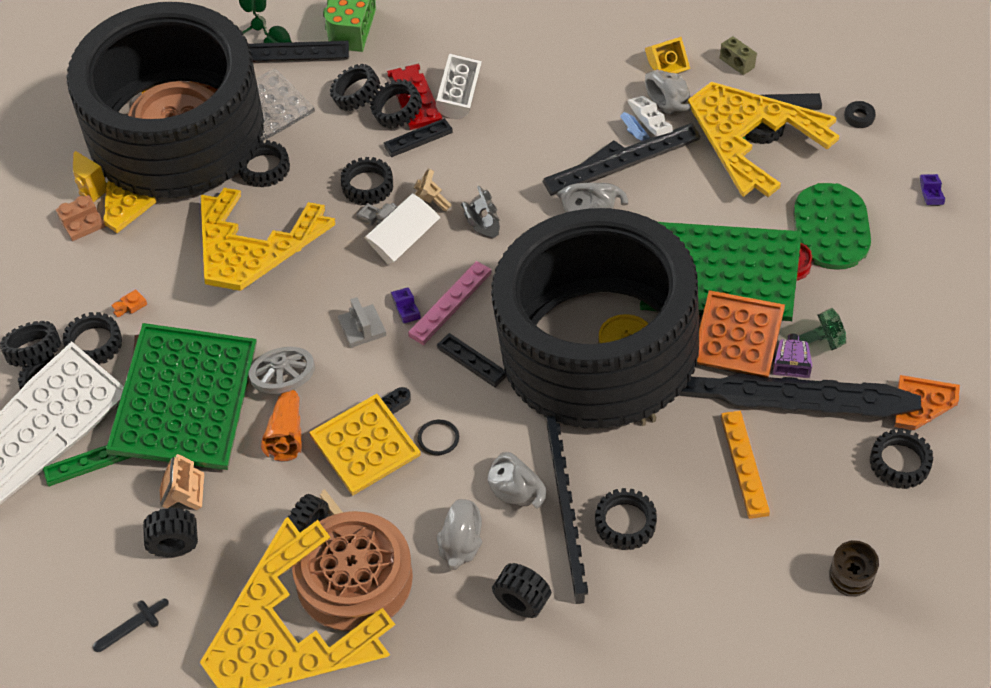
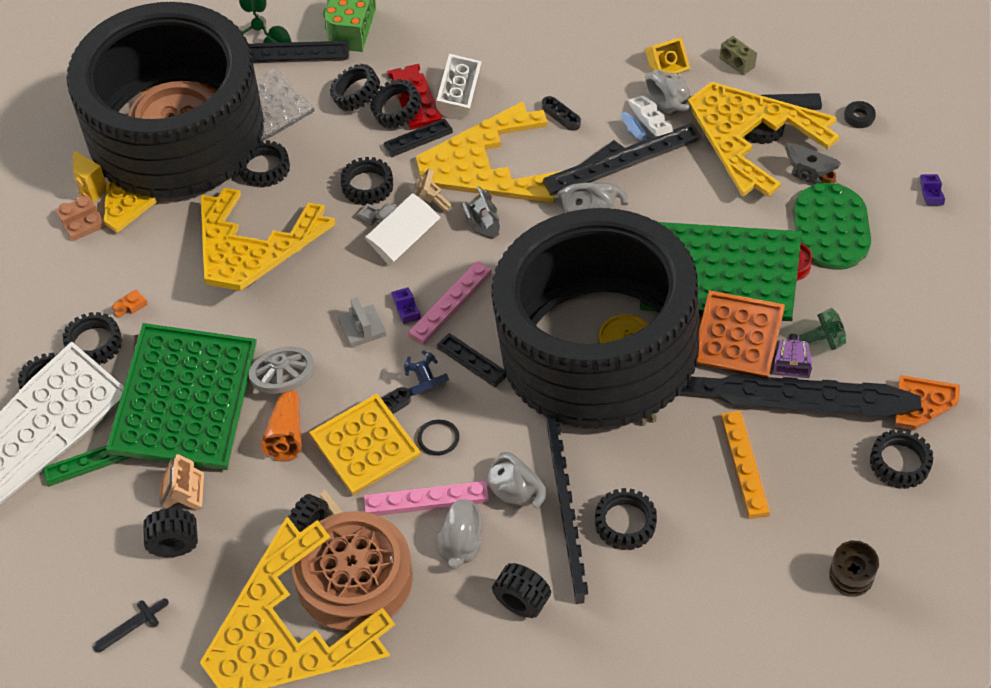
(24, 334): black tyre -> none
(424, 373): none -> dark blue piece
(425, 498): none -> bright pink plate
(464, 165): none -> yellow wing
(569, 120): none -> black beam
(809, 163): none -> dark grey piece
(828, 178): none -> dark orange plate

